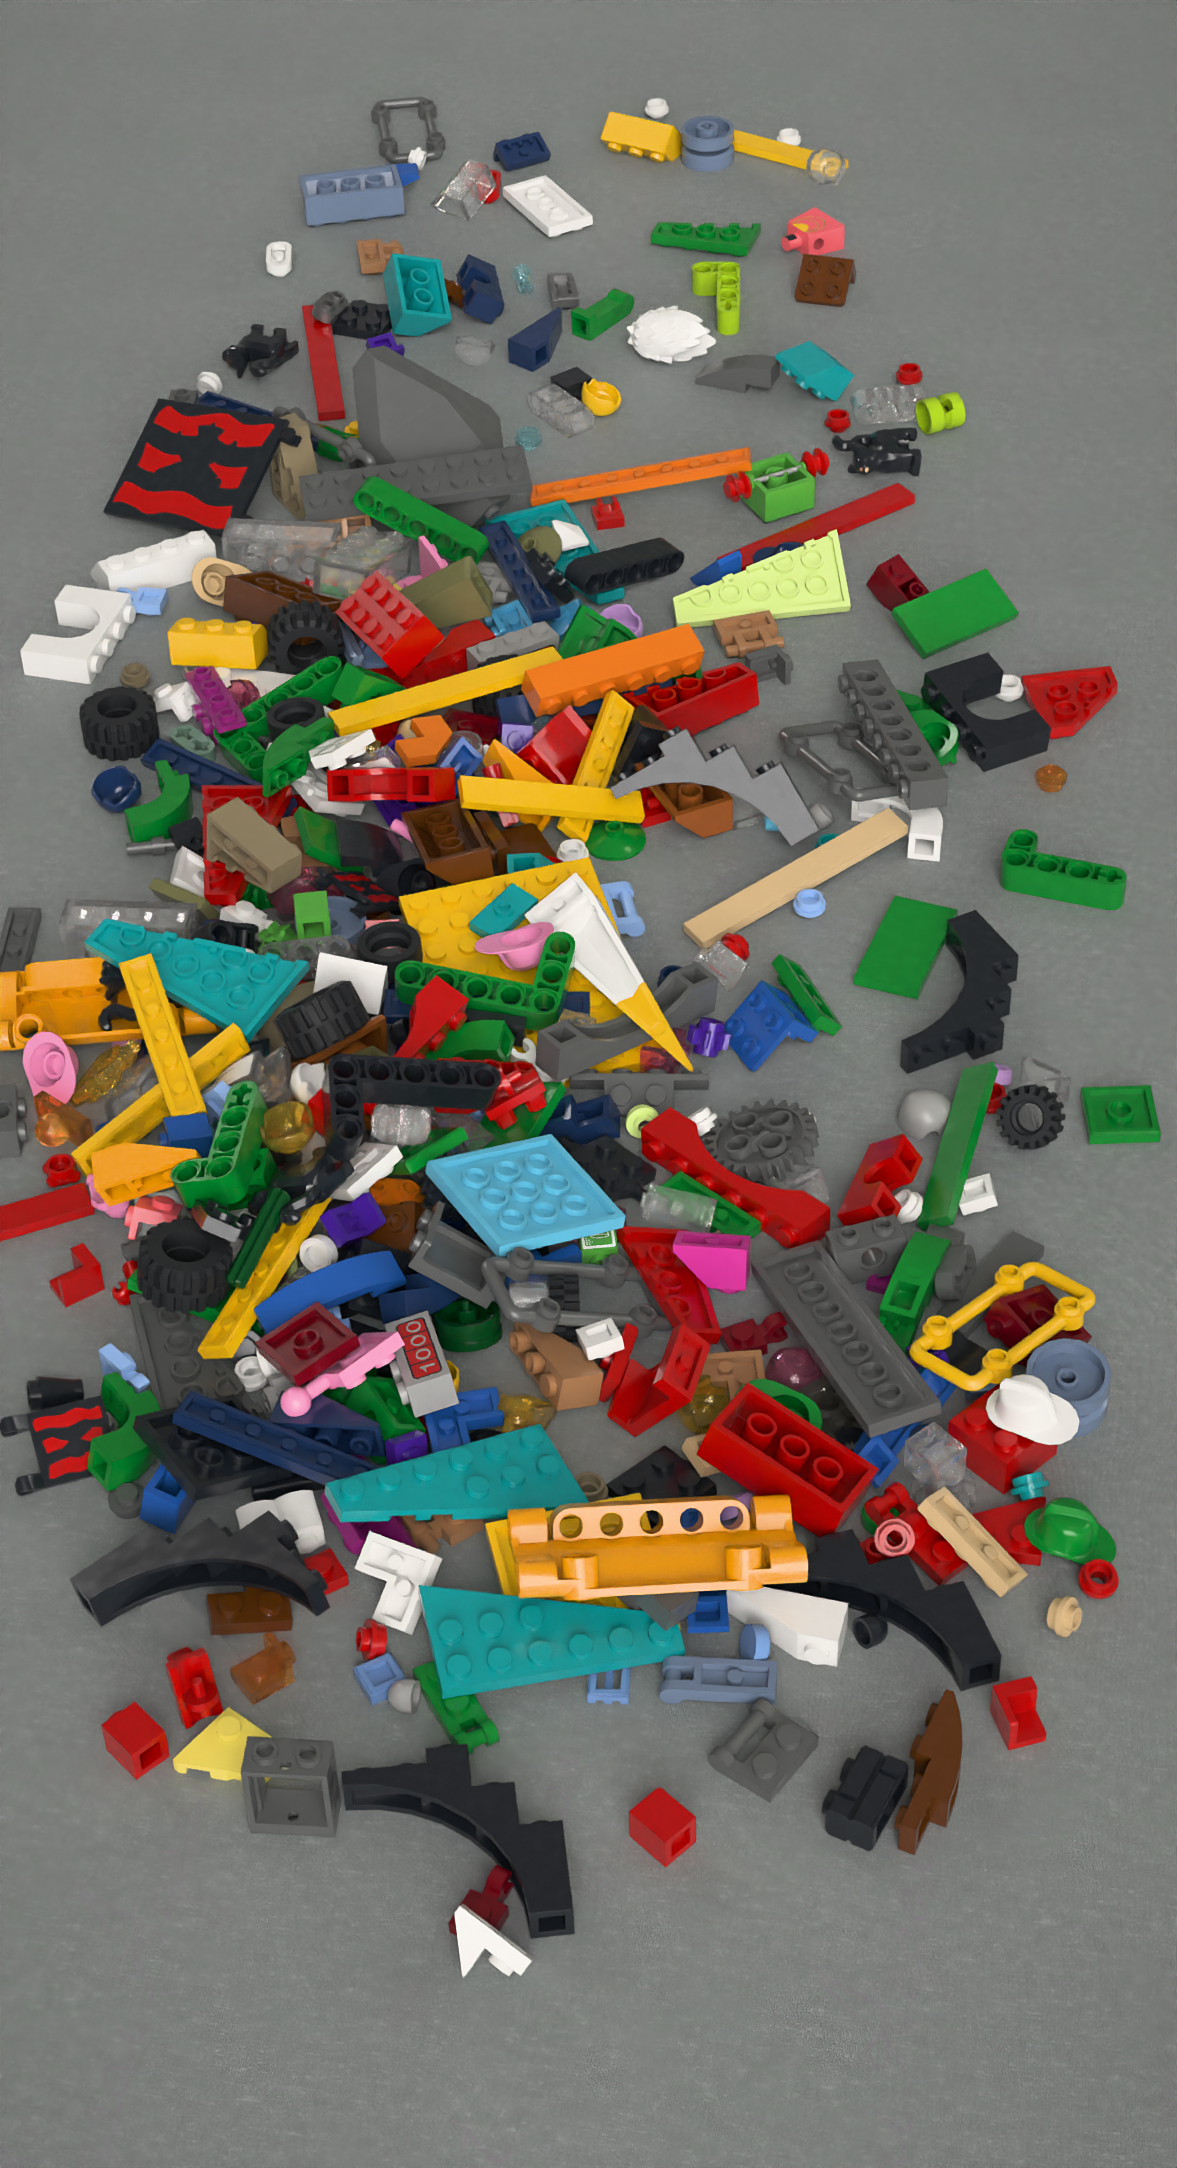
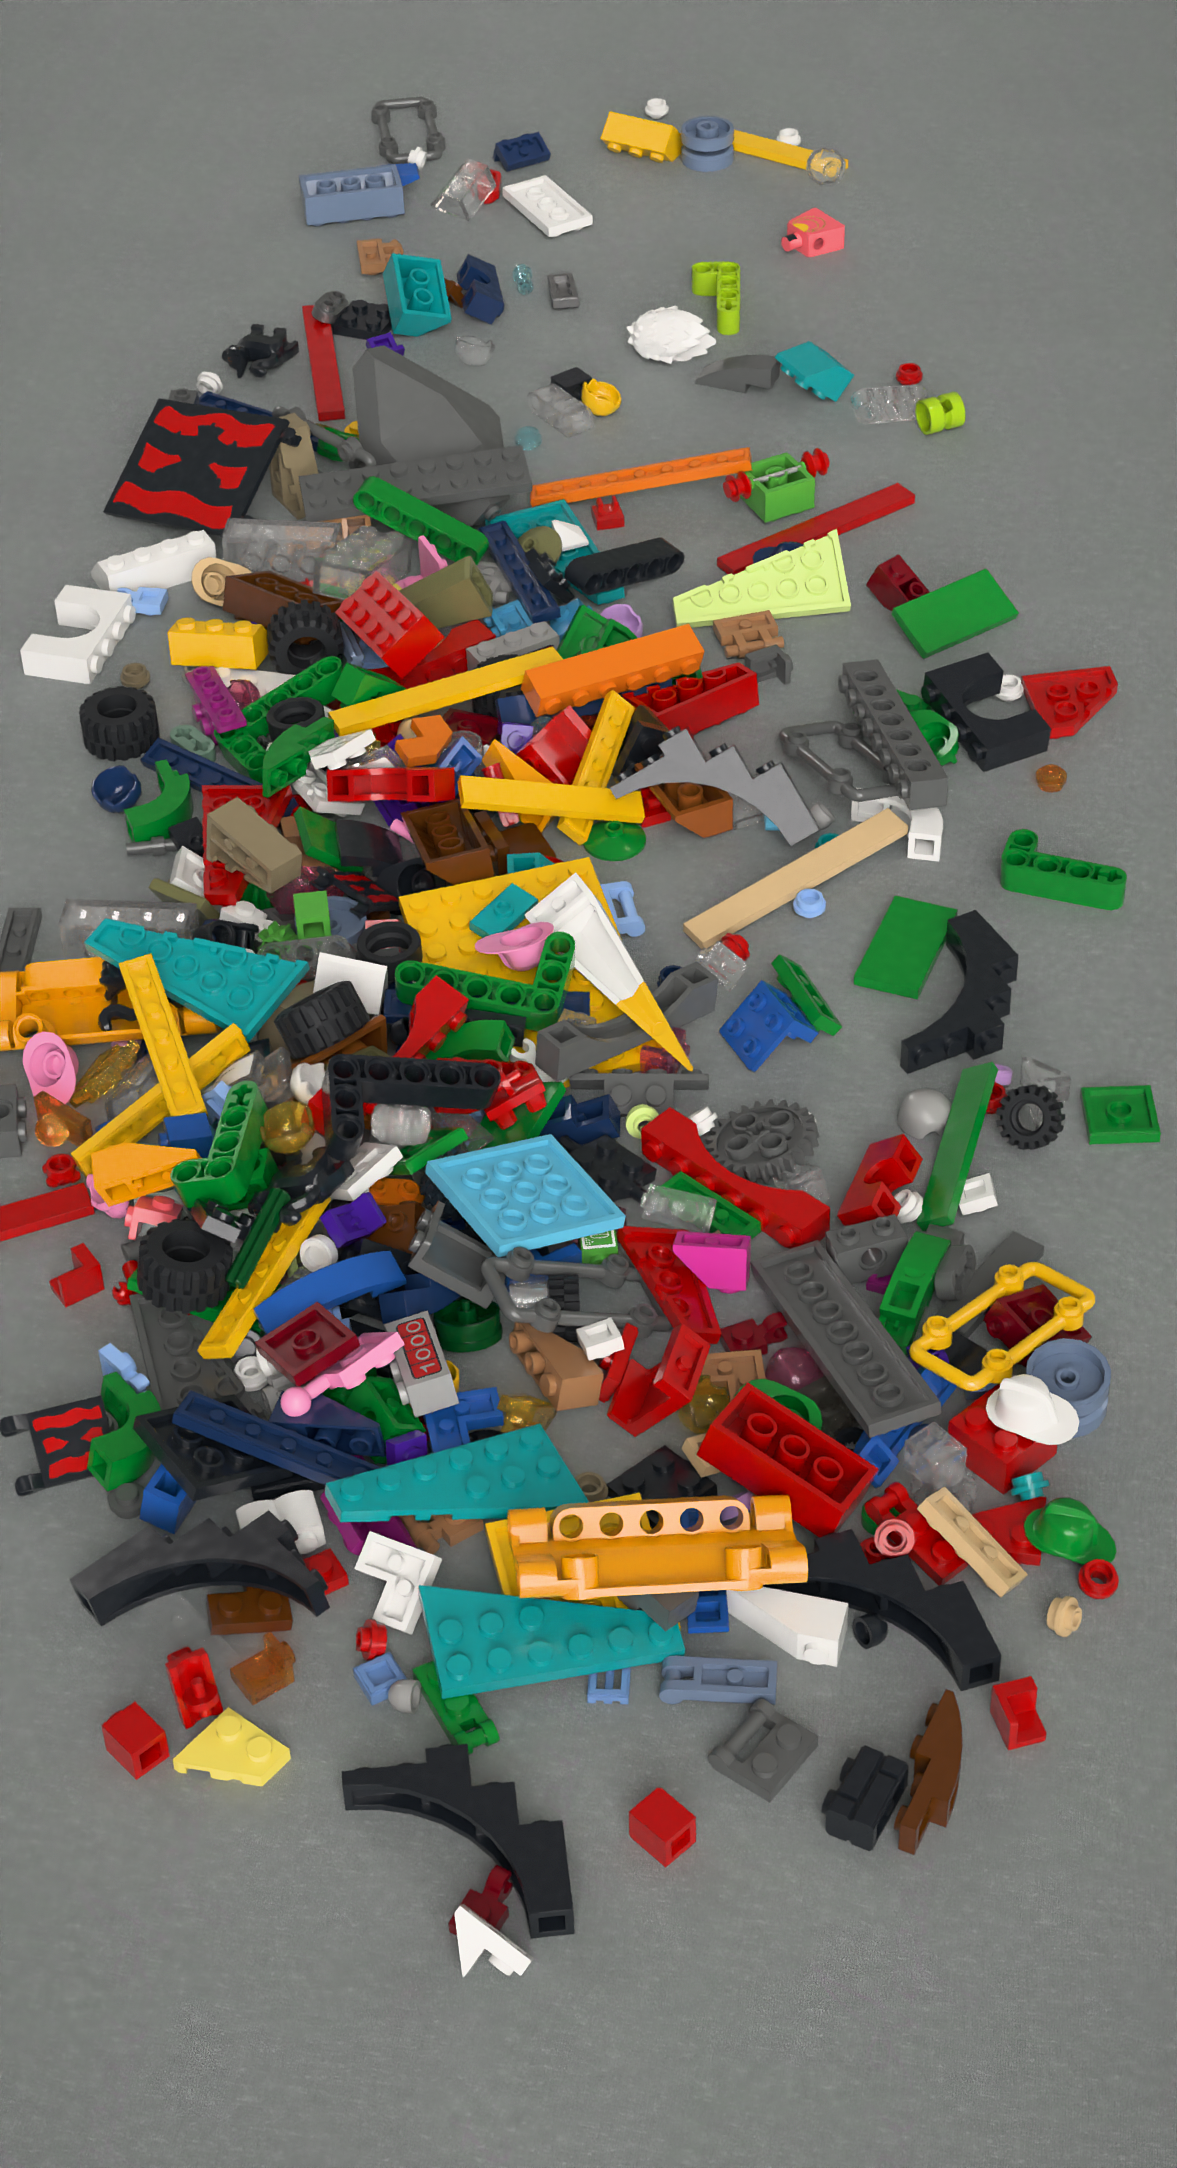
(52, 1392): black cone -> none
(175, 697): white bracket -> none
(272, 1807): dark grey window -> none
(279, 258): white plate -> none
(537, 342): dark blue slope -> none
(572, 850): white plate -> none
(601, 315): green leg -> none
(707, 237): green wing -> none
(708, 1037): dark purple gear -> none
(718, 569): blue slope -> none
(754, 1642): medium blue tile -> none
(824, 280): reddish brown bracket -> none
(837, 420): red plate -> none
(882, 451): black animal -> none

